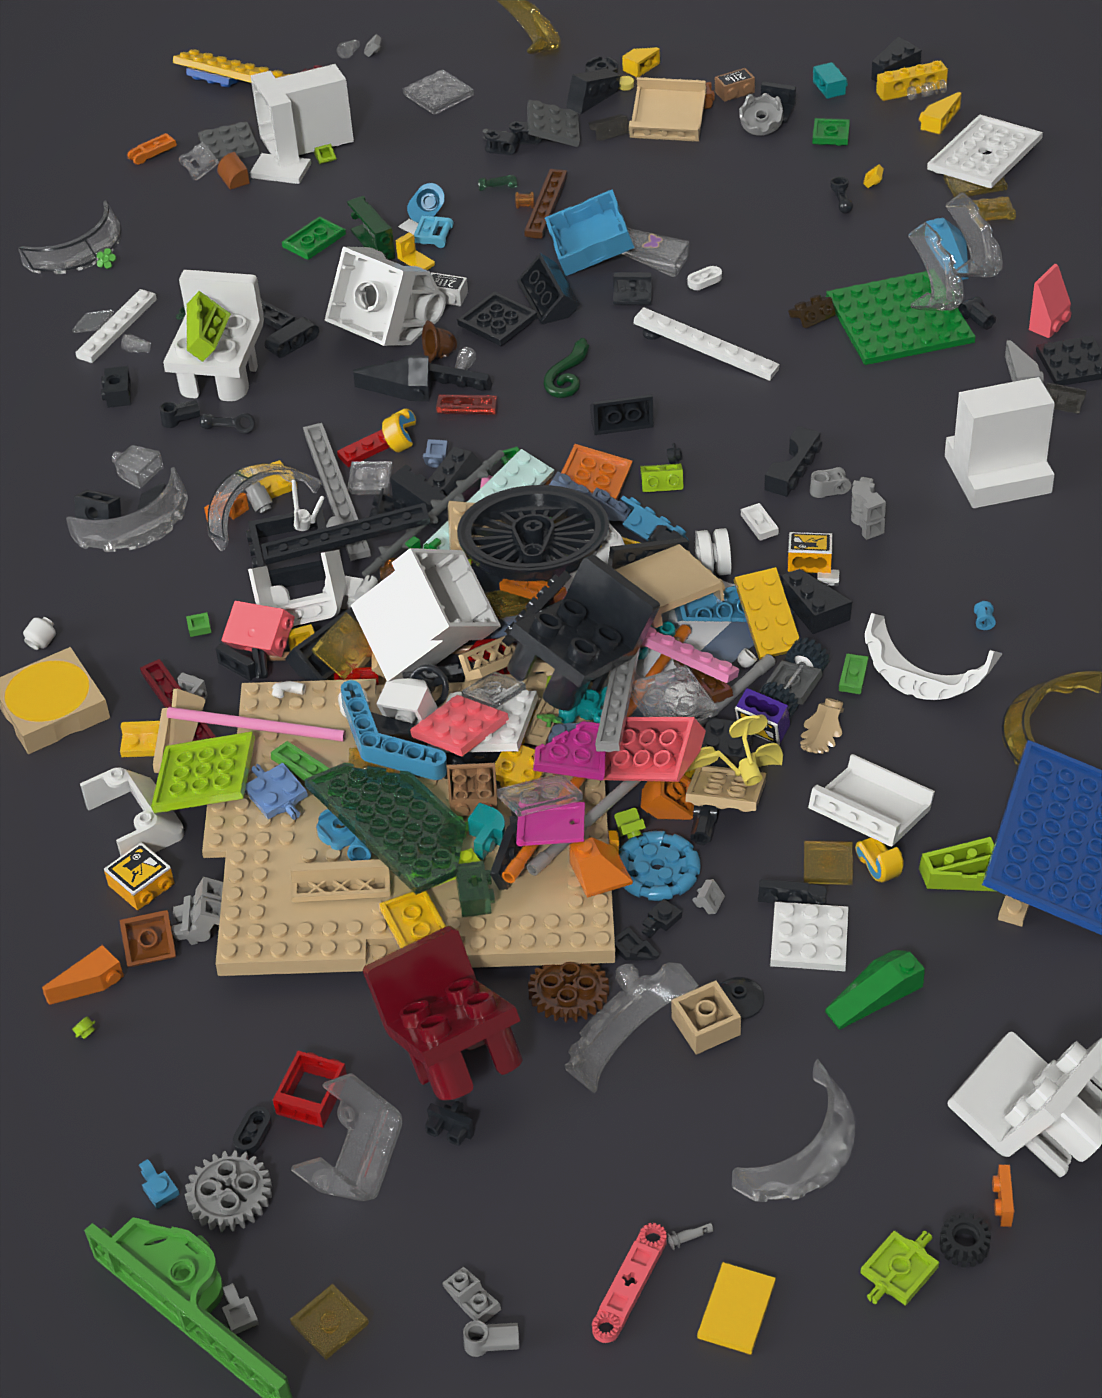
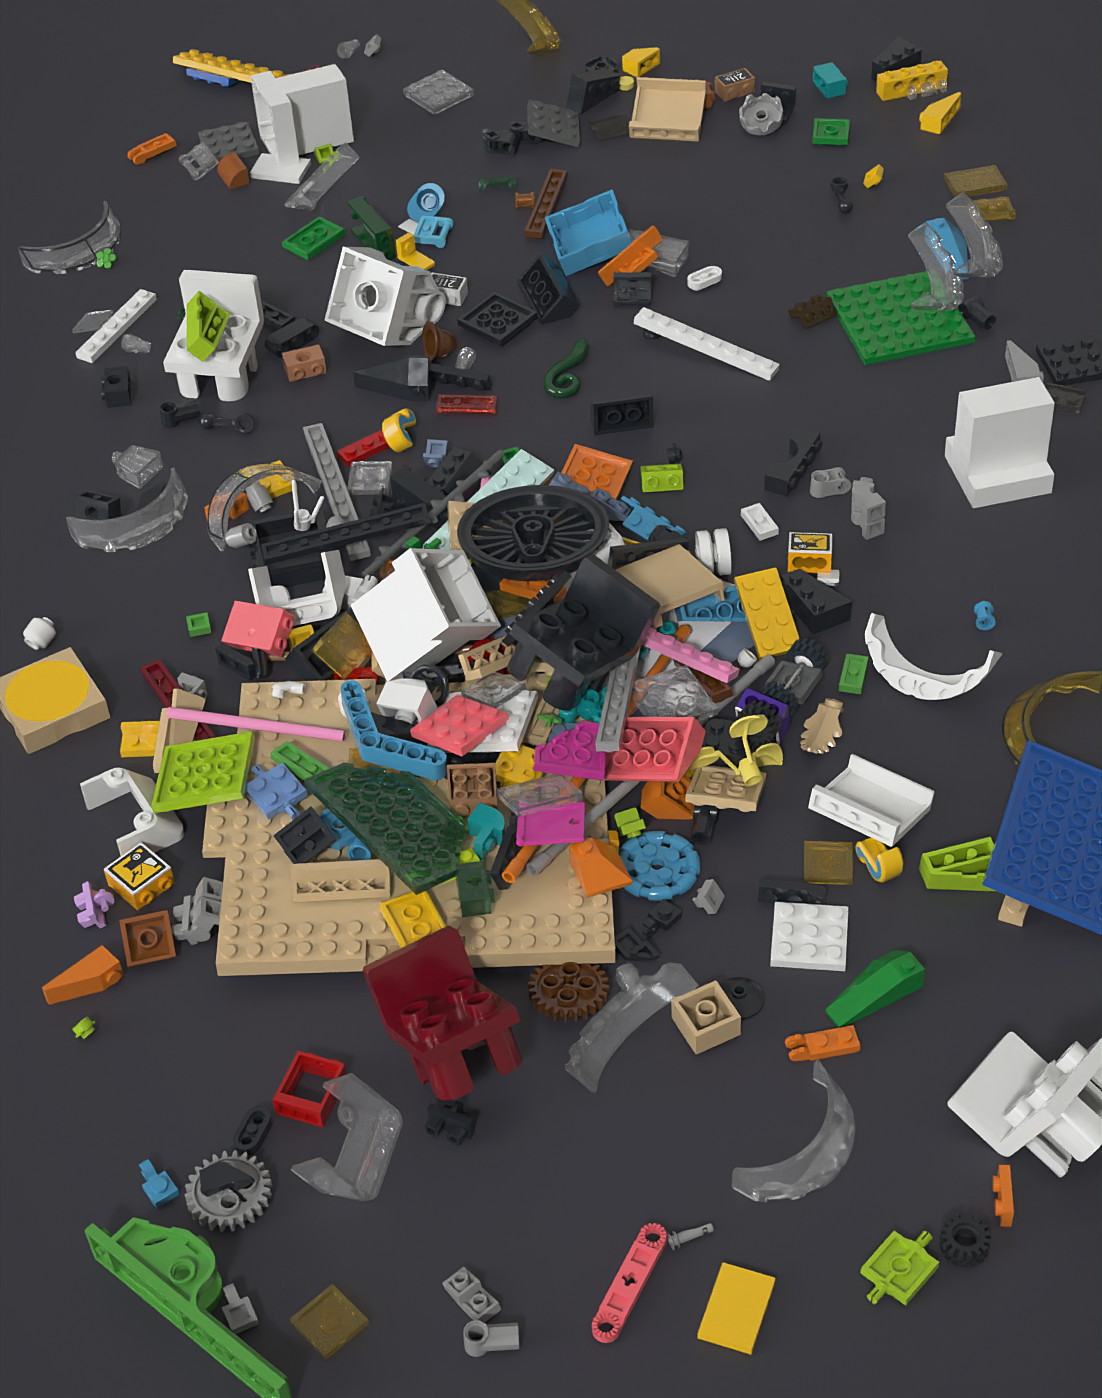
(95, 904): none -> lavender hips
(222, 1176): none -> black slope
(241, 535): none -> light grey brick
(304, 363): none -> nougat brick
(304, 837): none -> black slope
(322, 179): none -> clear windscreen
(634, 257): none -> orange bracket
(772, 728): none -> black tyre
(823, 1044): none -> orange hinge
(964, 155): white plate -> none
(1049, 303): coral slope -> none

